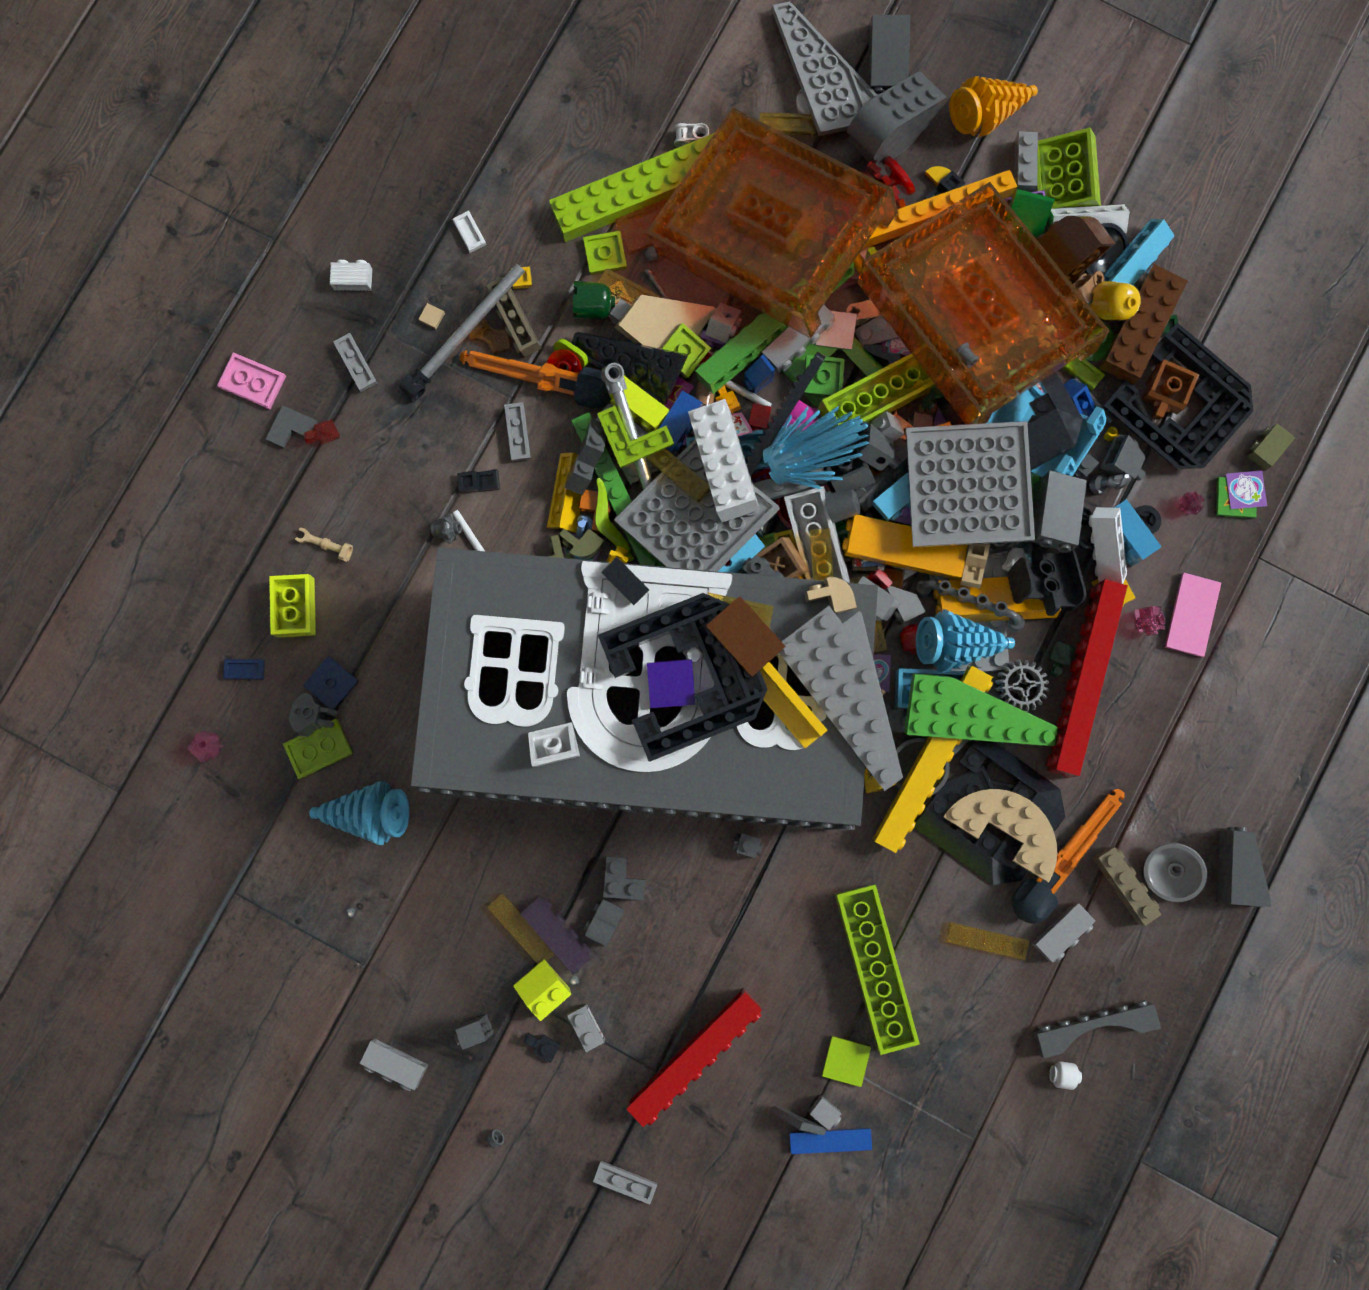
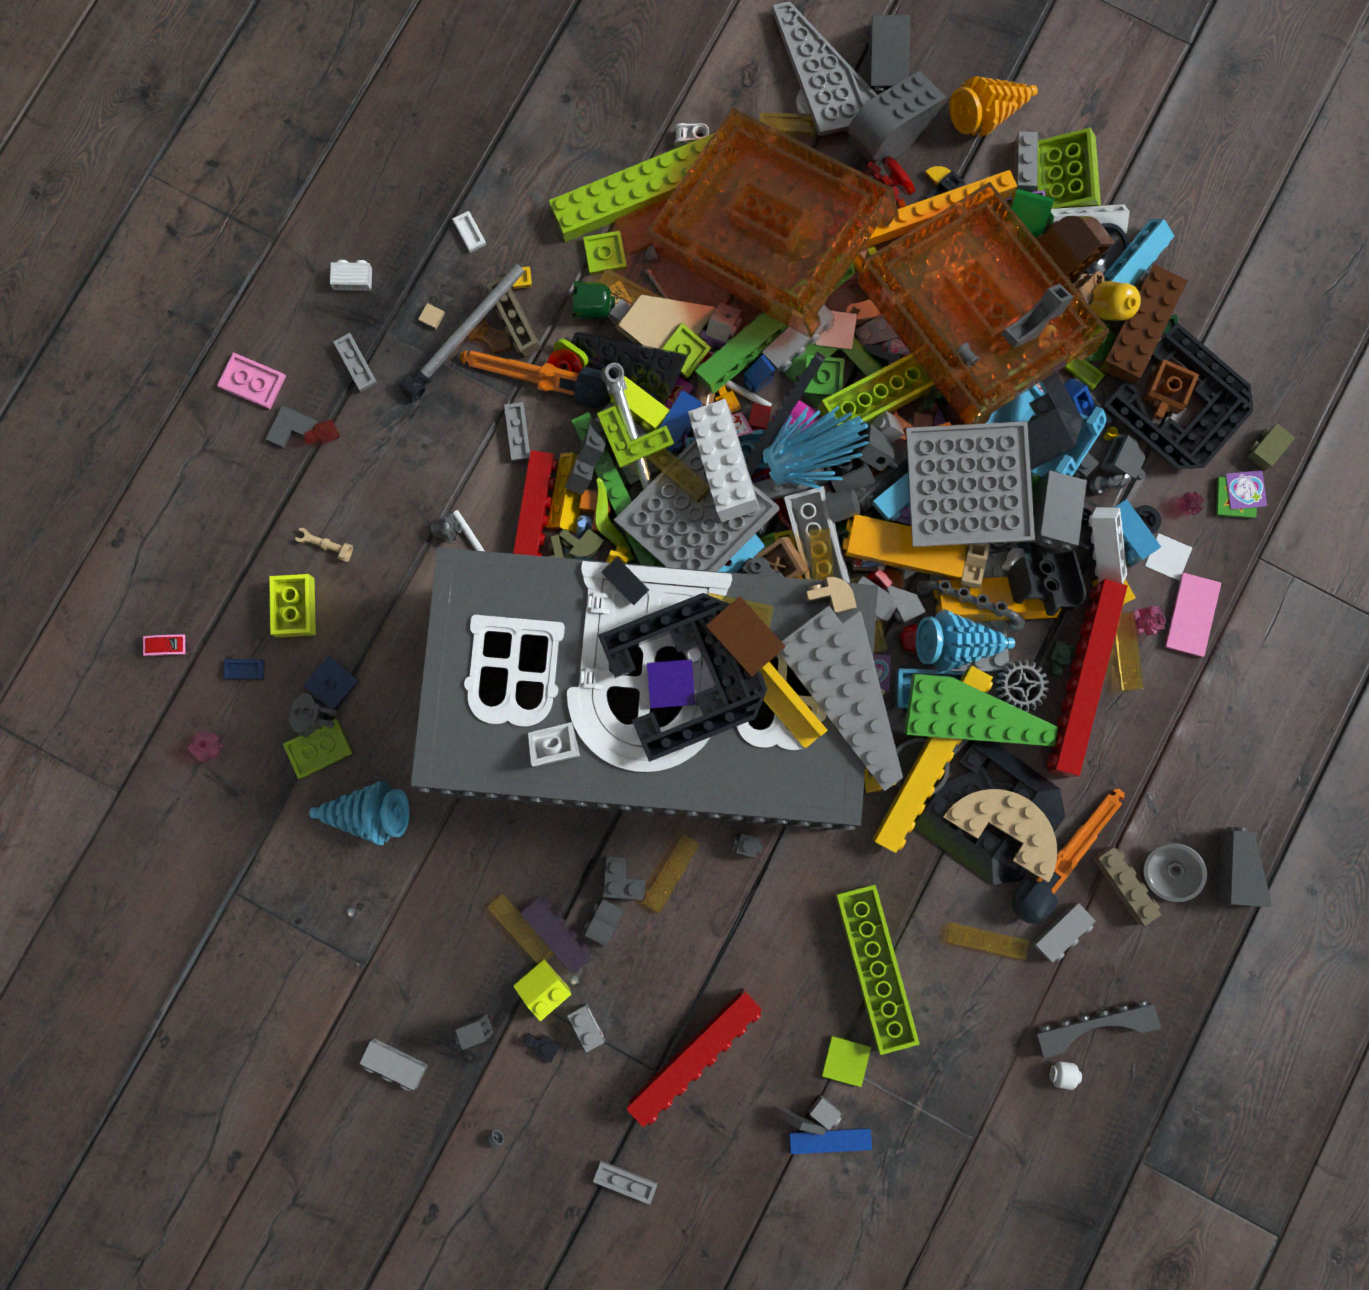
(163, 645): none -> slope
(478, 481): black slope -> none
(535, 503): none -> red brick
(671, 873): none -> clear yellow plate
(1033, 322): none -> dark grey arch
(1128, 653): none -> clear yellow plate
(1170, 557): none -> white sticker

